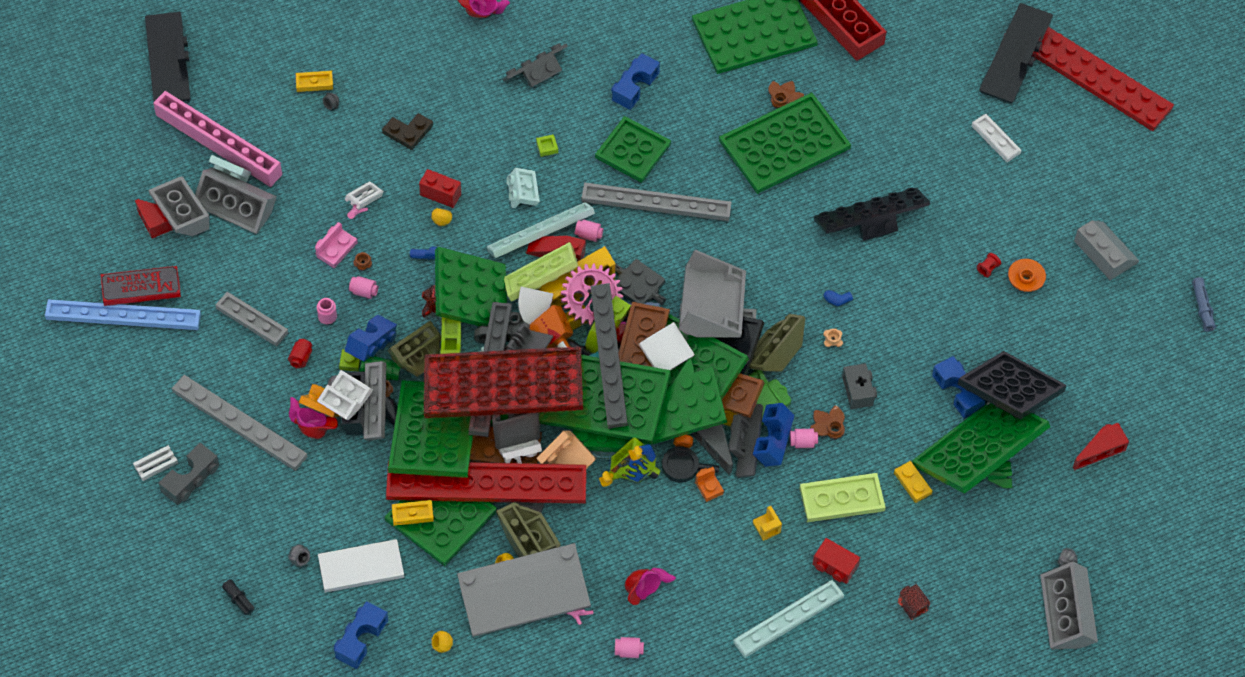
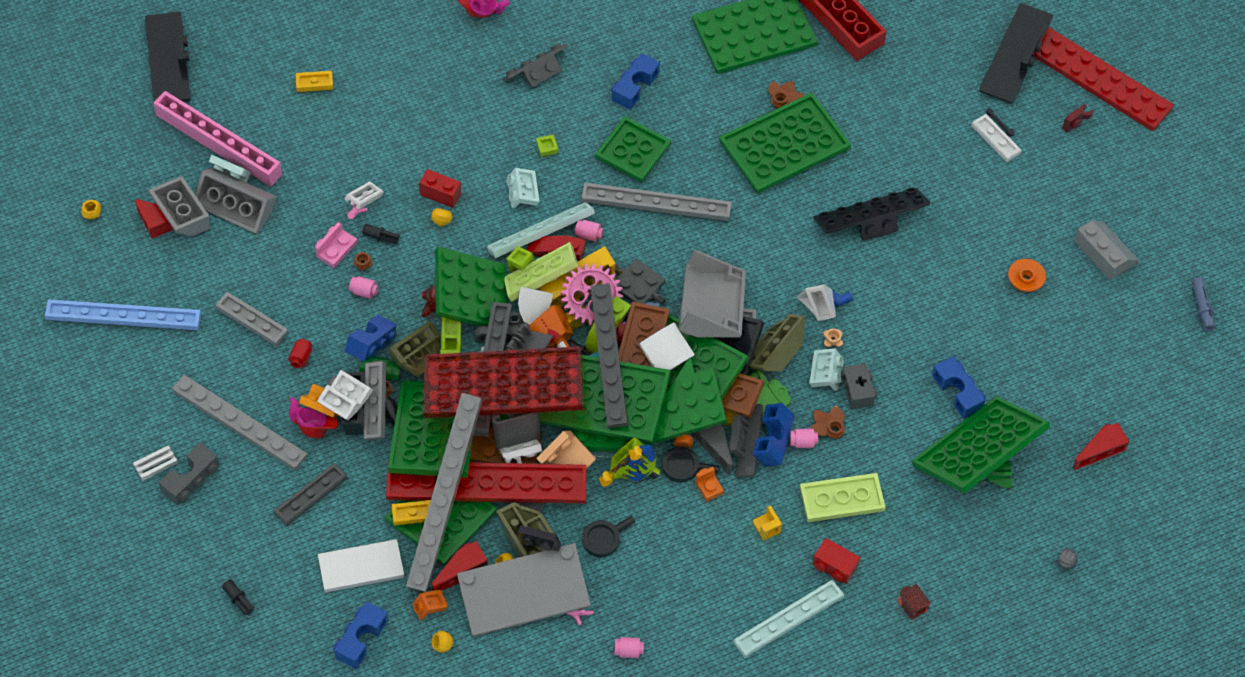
(91, 209): none -> yellow piece
(140, 285): tile -> none
(299, 555): flat silver piece -> none
(310, 494): none -> dark grey tile
(326, 311): bright pink brick -> none
(331, 101): dark grey plate -> none
(349, 362): lime plate -> none
(380, 234): none -> black axle
(409, 134): dark brown plate -> none
(423, 254): blue arm -> none
(429, 603): none -> orange bracket
(444, 493): none -> light grey brick
(465, 559): none -> red slope
(519, 259): none -> lime panel
(539, 538): none -> black plate
(602, 537): none -> black piece
(645, 582): dark pink hair -> none
(818, 301): none -> white slope
(826, 368): none -> light aqua bracket
(913, 481): yellow plate -> none
(988, 265): red bush -> none
(1010, 132): none -> black hinge
(1011, 385): black plate -> none
(1068, 607): light grey slope -> none
(1073, 120): none -> dark red plate

